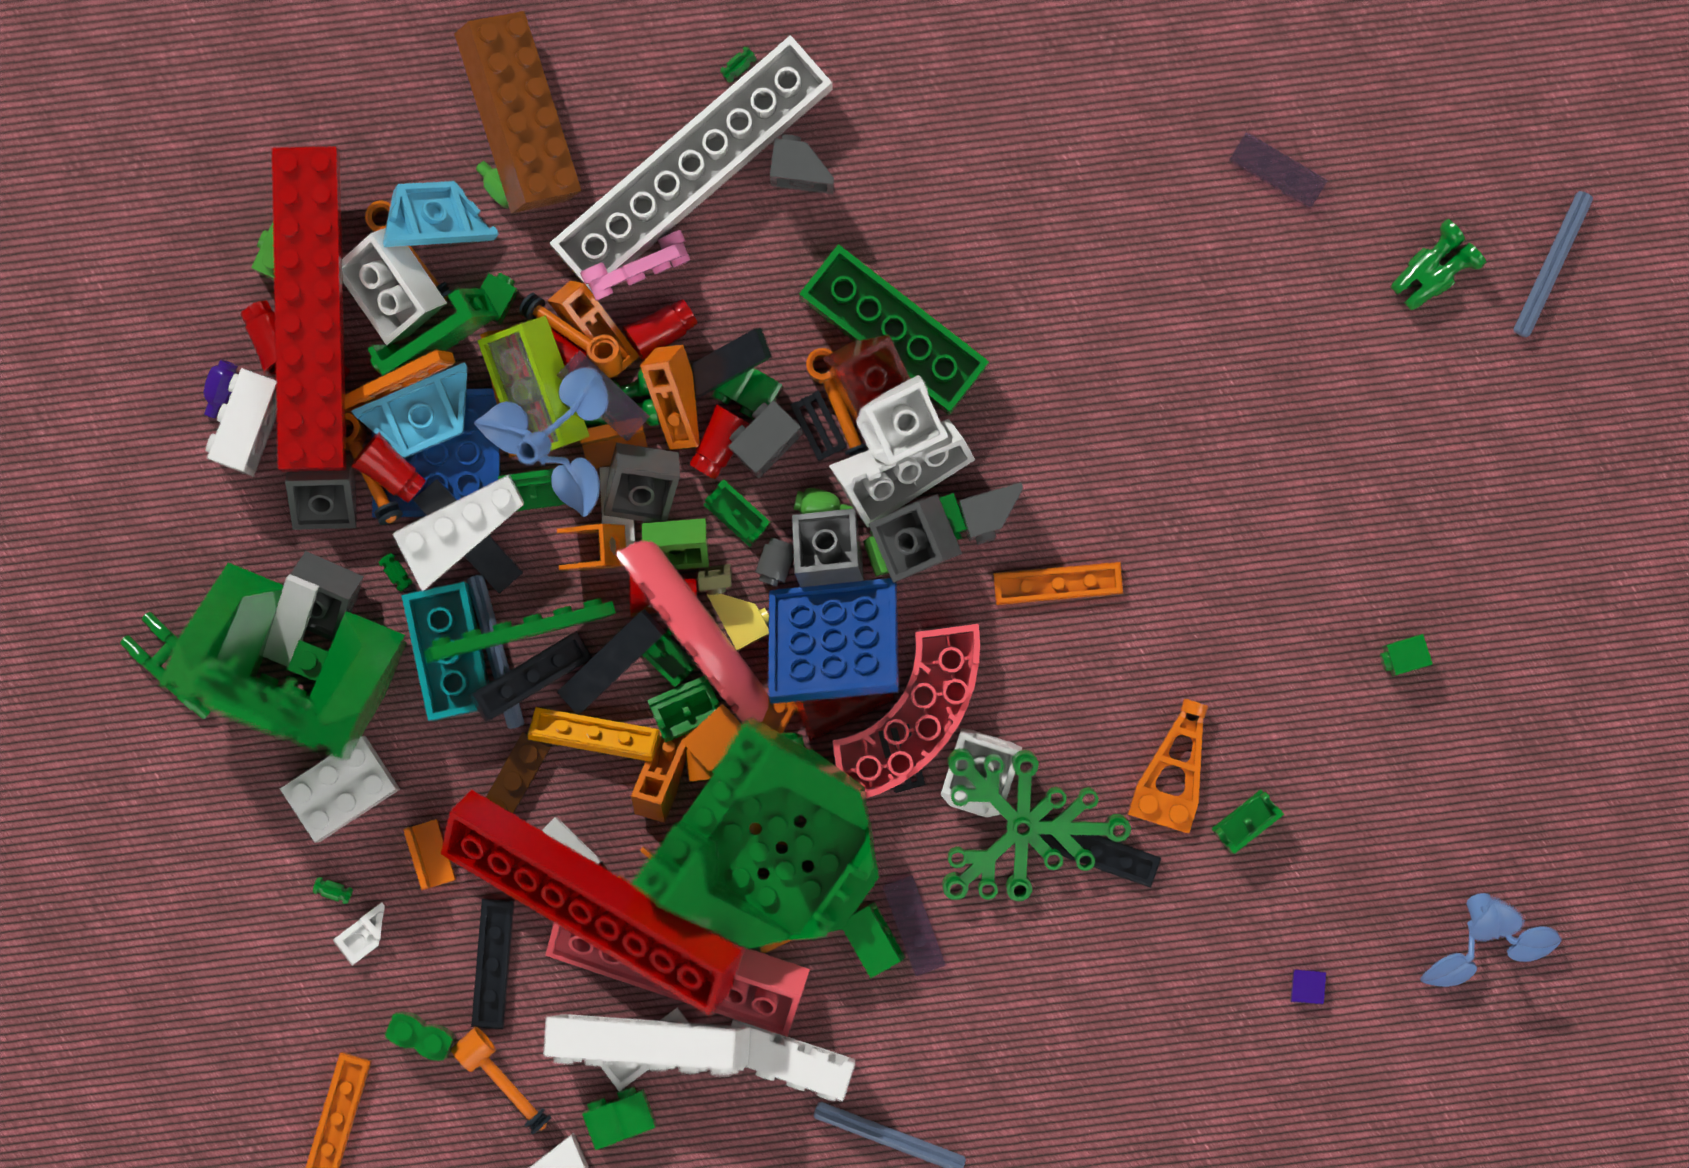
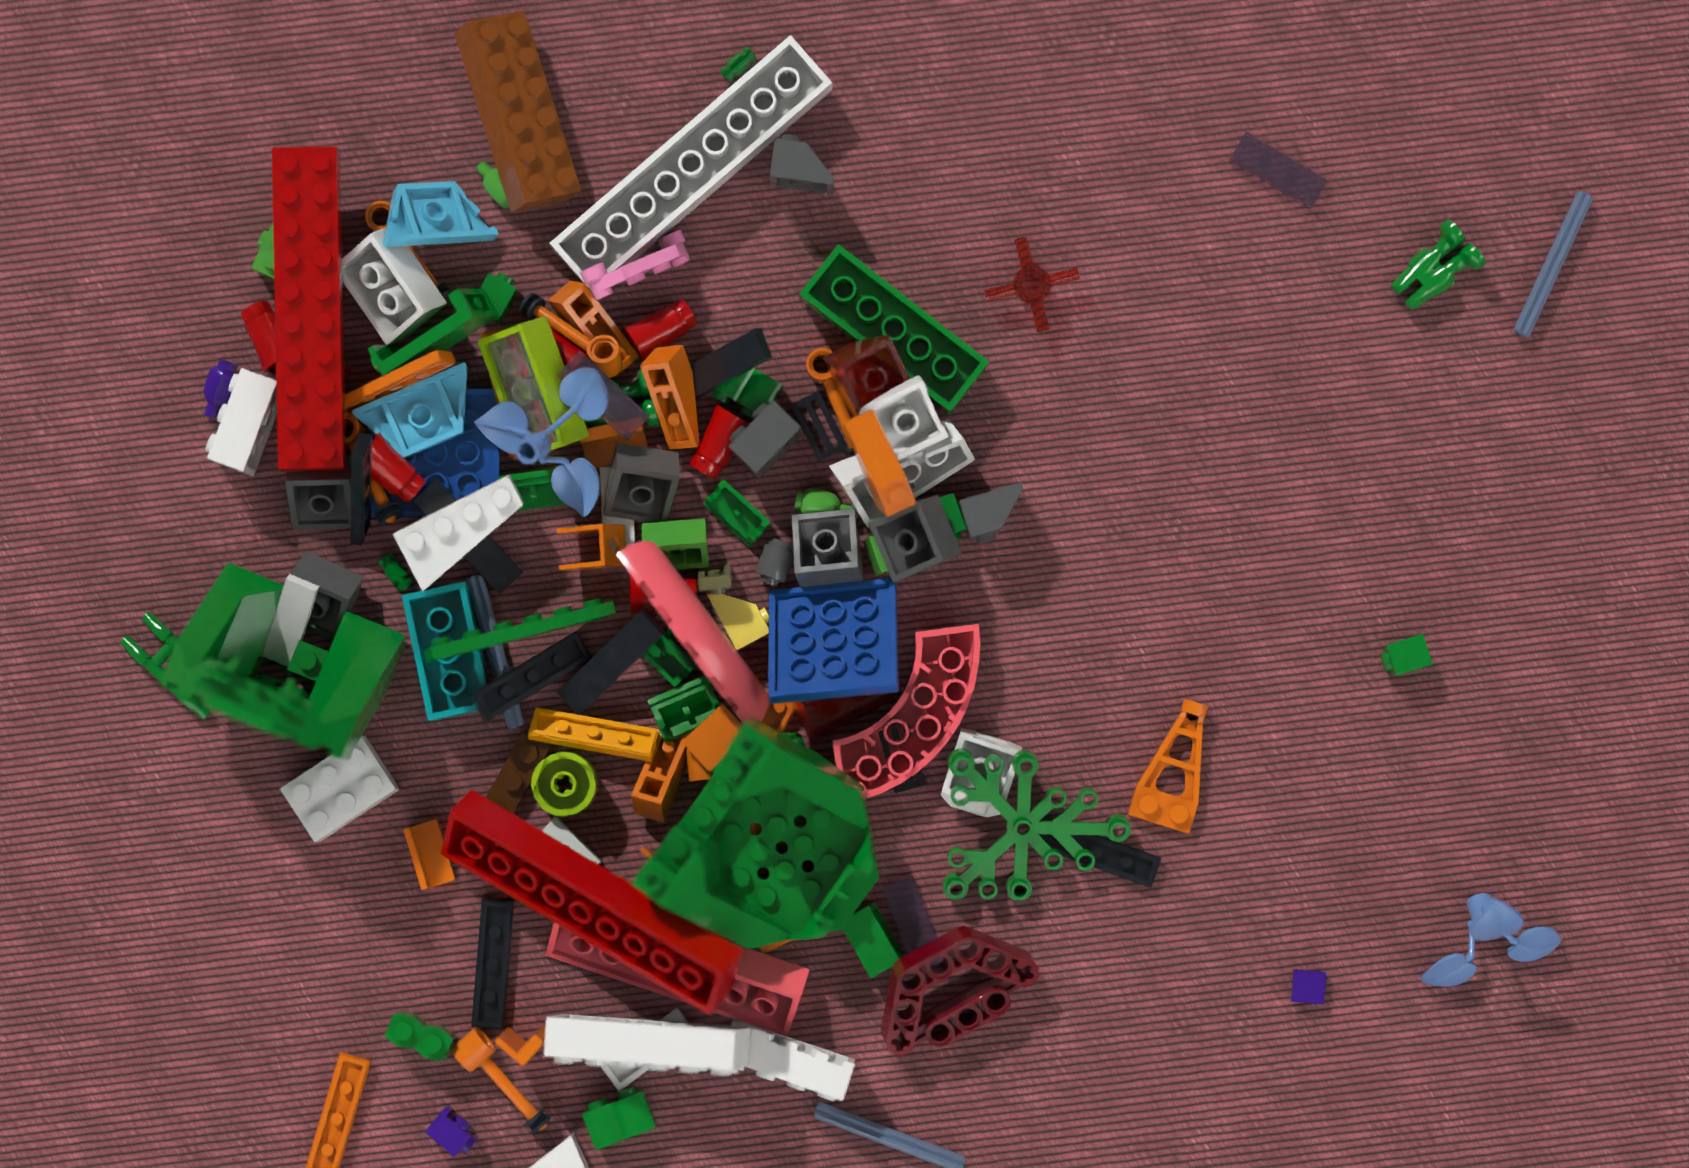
(332, 890): green piece -> none
(361, 488): none -> black tile
(361, 936): white slope -> none
(451, 1132): none -> dark purple brick
(518, 1047): none -> orange panel
(573, 800): none -> lime brick
(879, 464): none -> orange slope
(975, 997): none -> dark red piece
(1025, 294): none -> clear red bar
(1058, 583): orange tile -> none
(1247, 821): green hinge -> none

